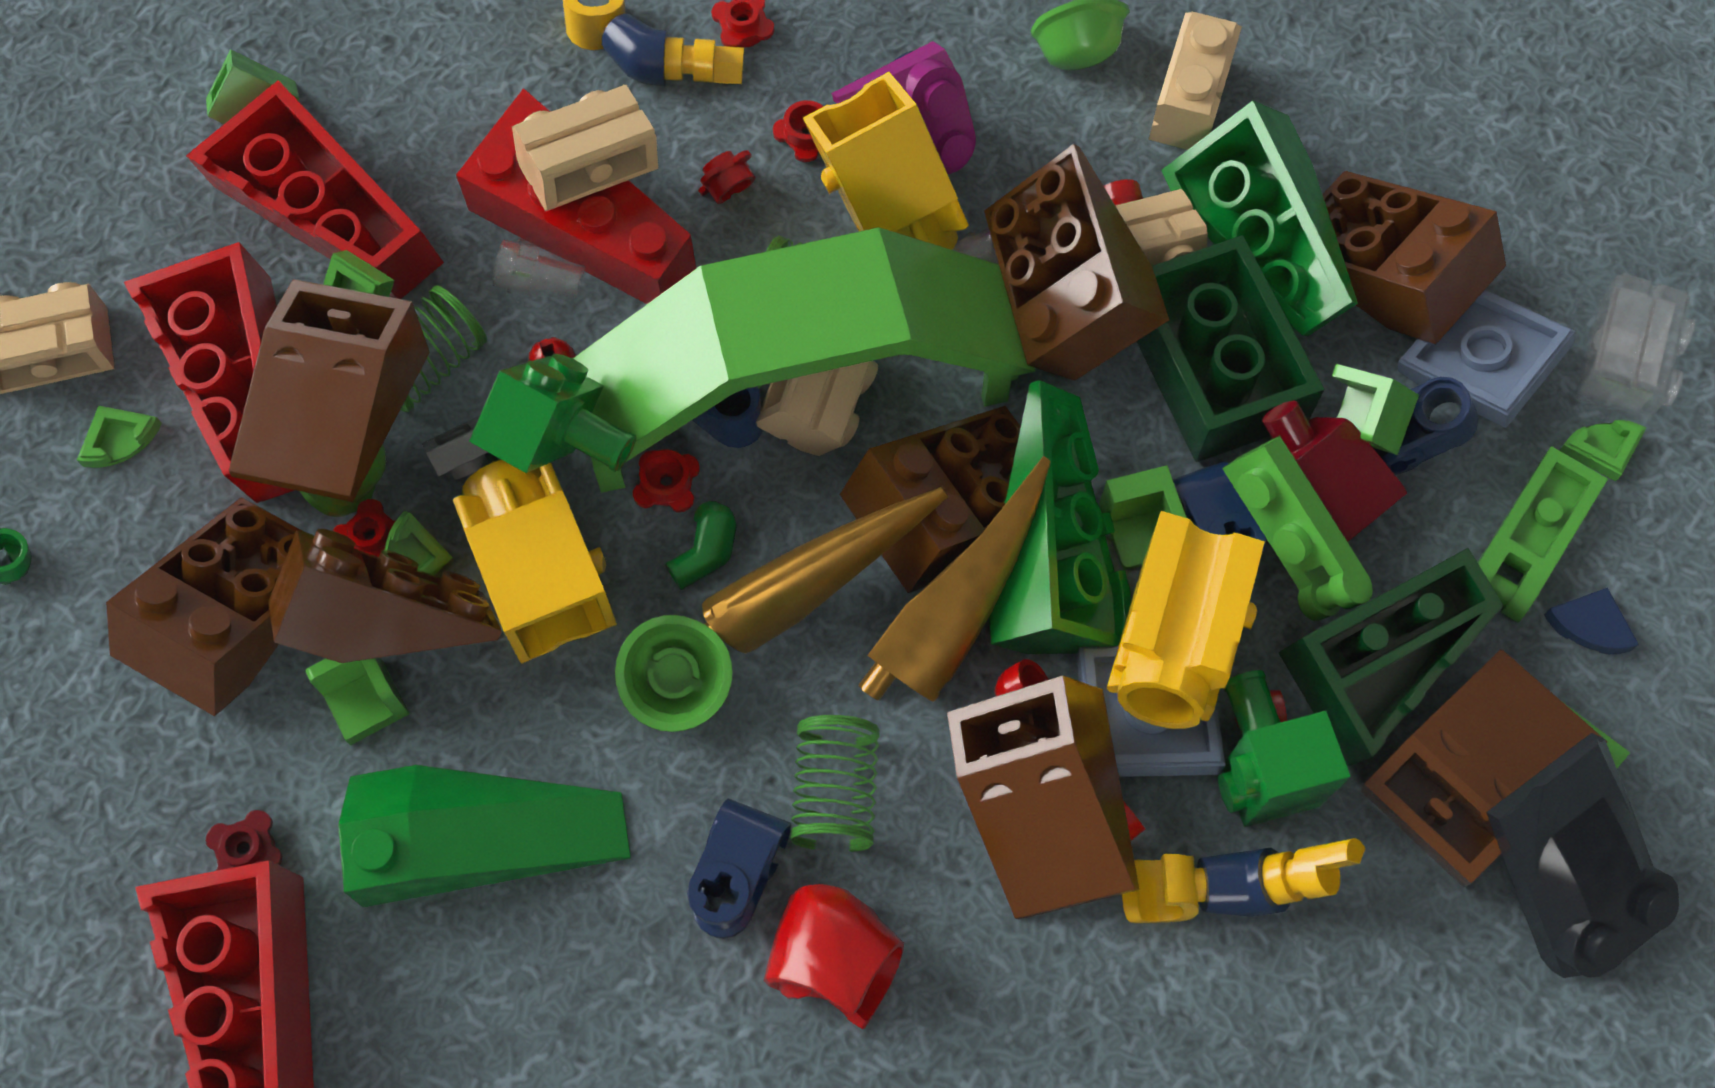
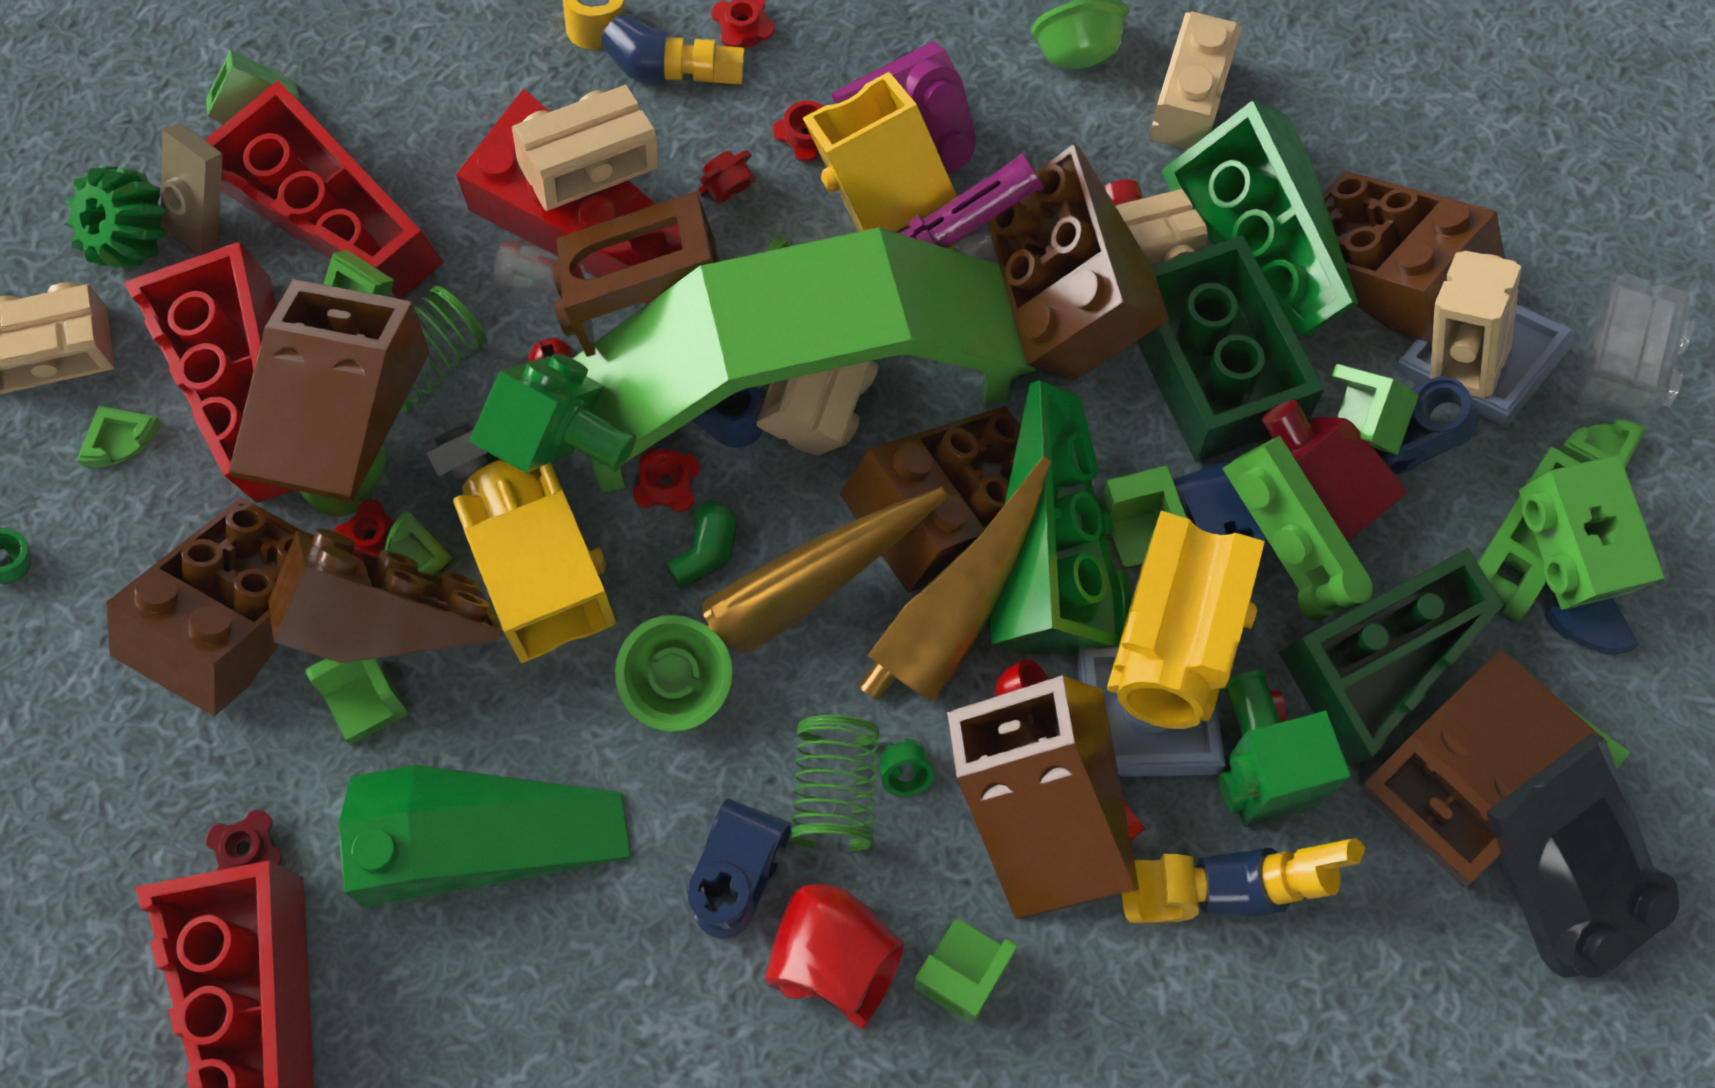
(116, 217): none -> green gear
(190, 188): none -> dark tan plate
(591, 298): none -> reddish brown panel
(901, 754): none -> green hinge
(964, 970): none -> bright green panel
(976, 205): none -> magenta pin
(1475, 321): none -> tan brick
(1590, 532): none -> bright green brick

